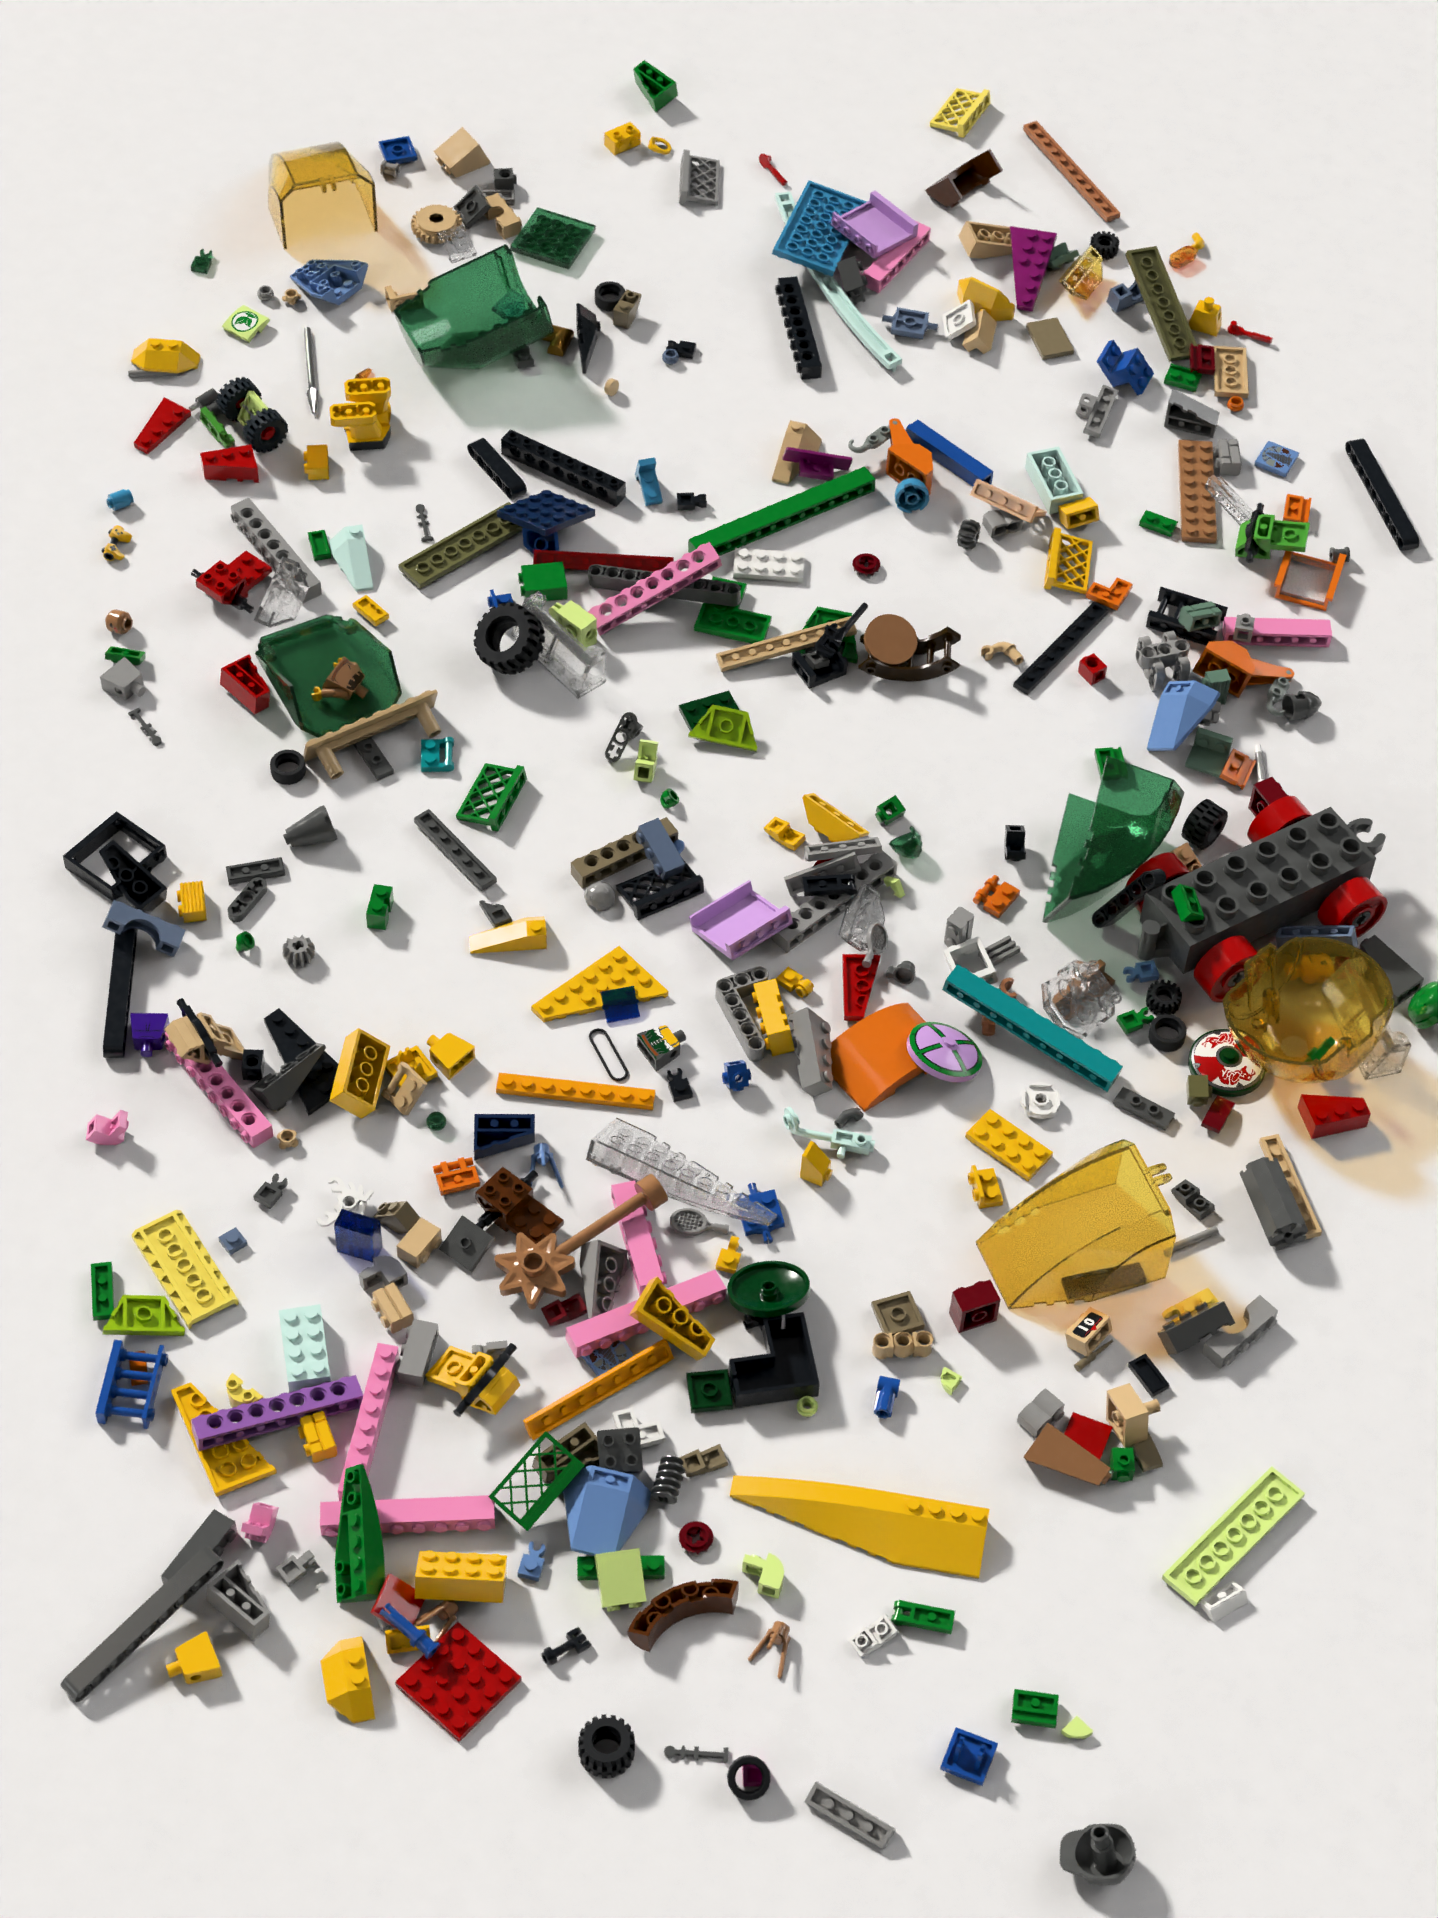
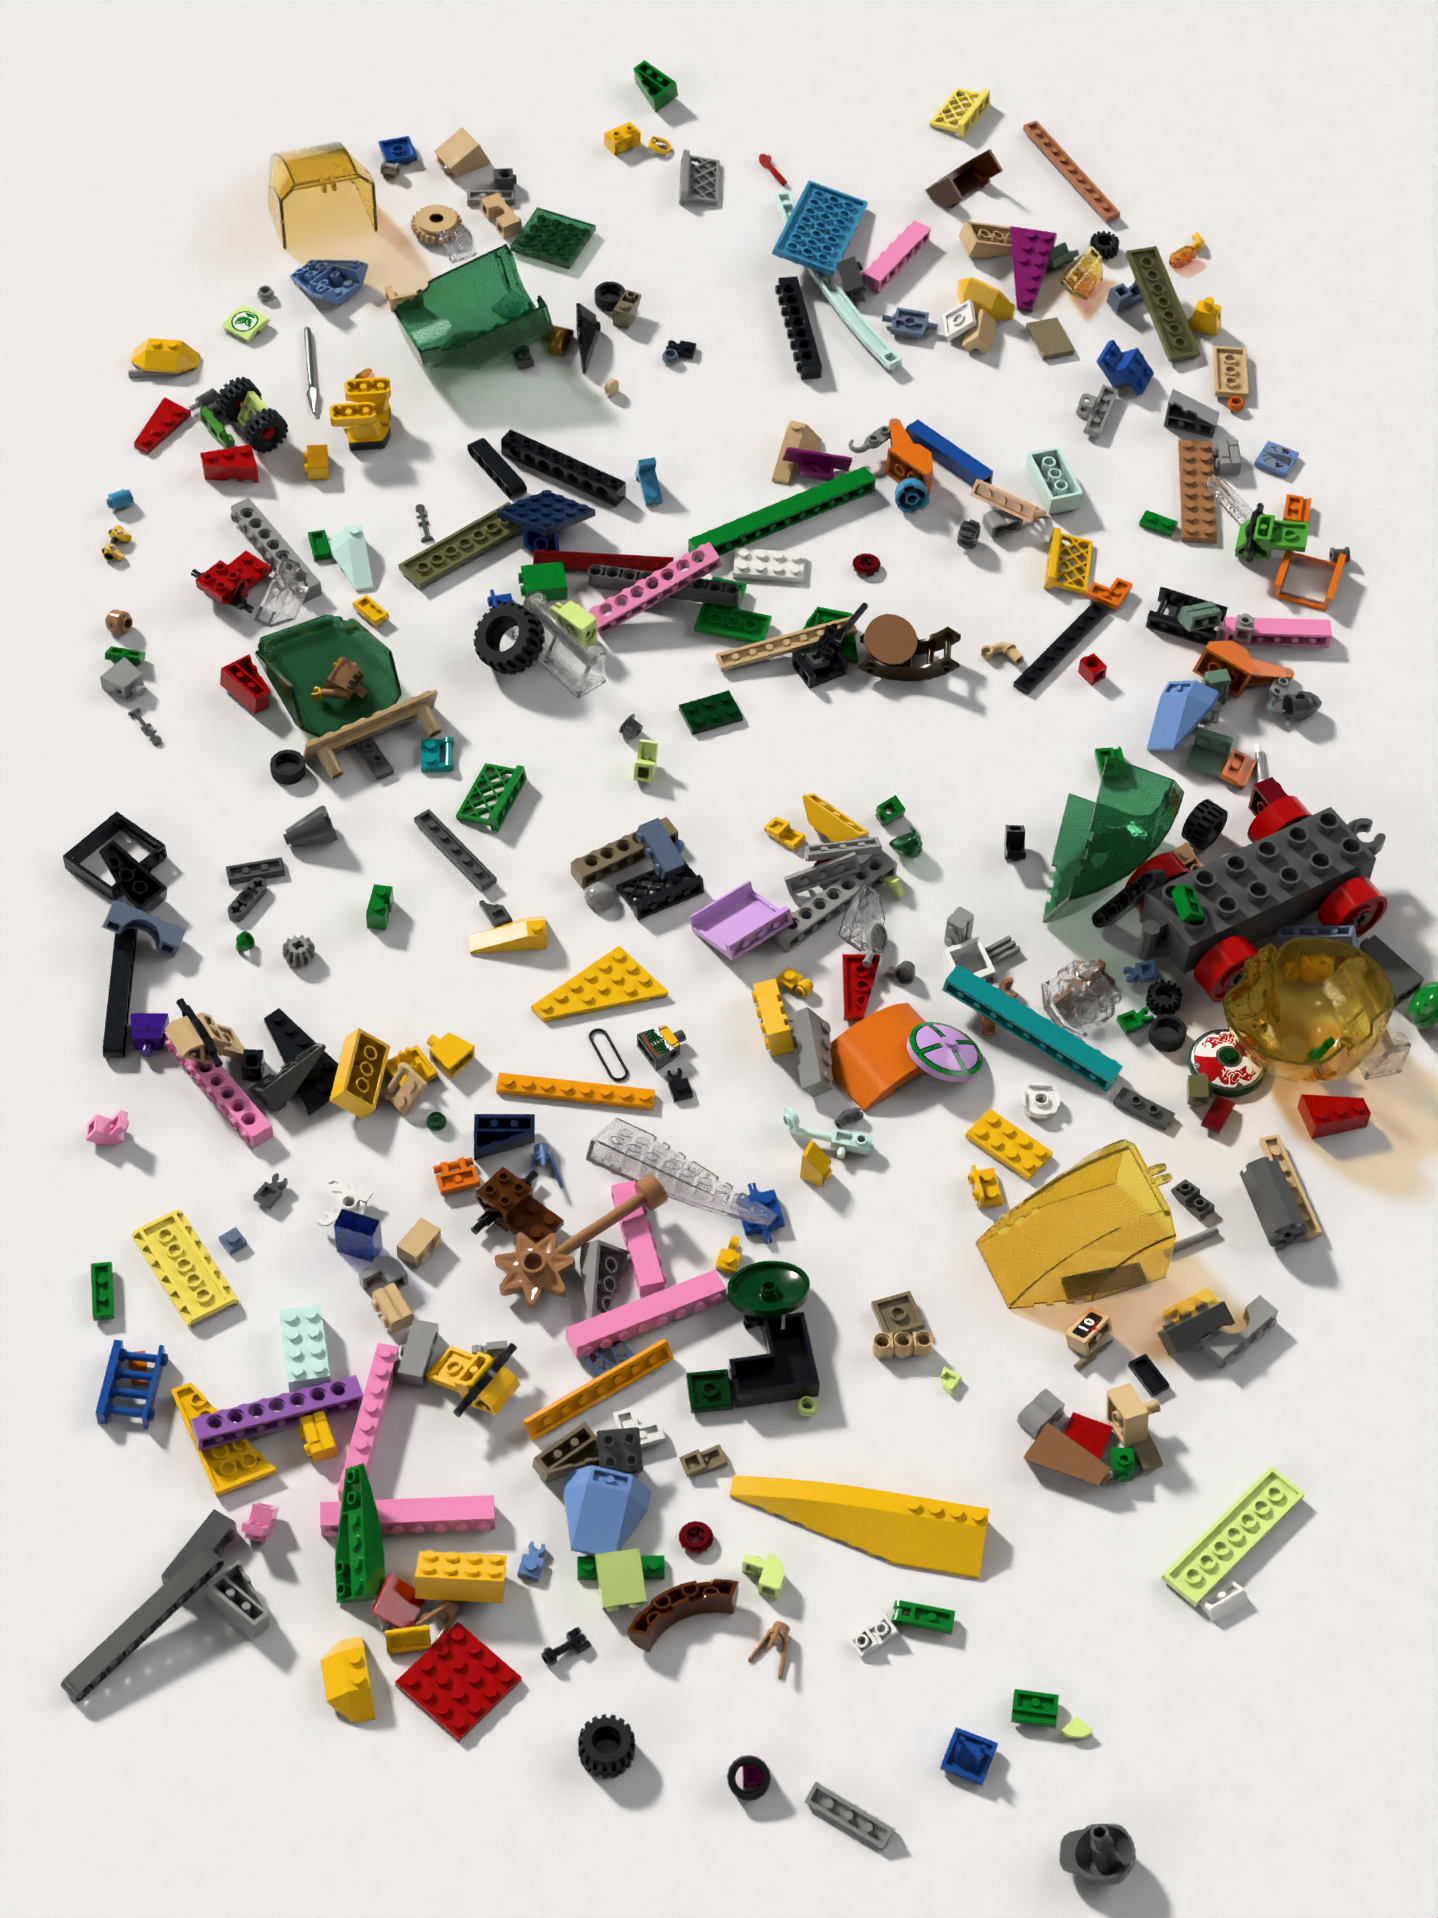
(143, 1317): lime wing -> none
(193, 902): yellow brick -> none
(195, 1660): yellow torso -> none
(202, 263): clear green plate -> none
(238, 1395): light yellow cylinder -> none
(287, 1134): tan plate -> none
(291, 296): tan plate -> none
(294, 1569): light grey plate -> none
(397, 1216): dark tan slope -> none
(417, 1637): blue pin -> none
(467, 1243): dark grey plate -> none
(472, 207): dark grey plate -> none
(550, 1494): green fence -> none
(564, 1311): dark red slope -> none
(620, 1004): piece -> none
(622, 722): dark grey beam -> none
(668, 1479): dark grey piece -> none
(670, 797): green tile -> none
(670, 1320): yellow wedge -> none
(670, 1752): dark grey piece -> none
(688, 501): black plate -> none
(706, 1225): light grey piece -> none
(725, 727): lime wing -> none
(729, 995): light grey beam -> none
(733, 1069): blue brick -> none
(829, 885): black plate -> none
(876, 225): lavender panel -> none
(886, 1393): blue piece -> none
(974, 1306): dark red brick -> none
(1000, 900): orange plate -> none
(1078, 513): yellow brick -> none
(1157, 656): light grey piece -> none
(1182, 378): green plate -> none
(1202, 359): dark red plate -> none
(1238, 330): red piece -> none
(1382, 494): black beam -> none

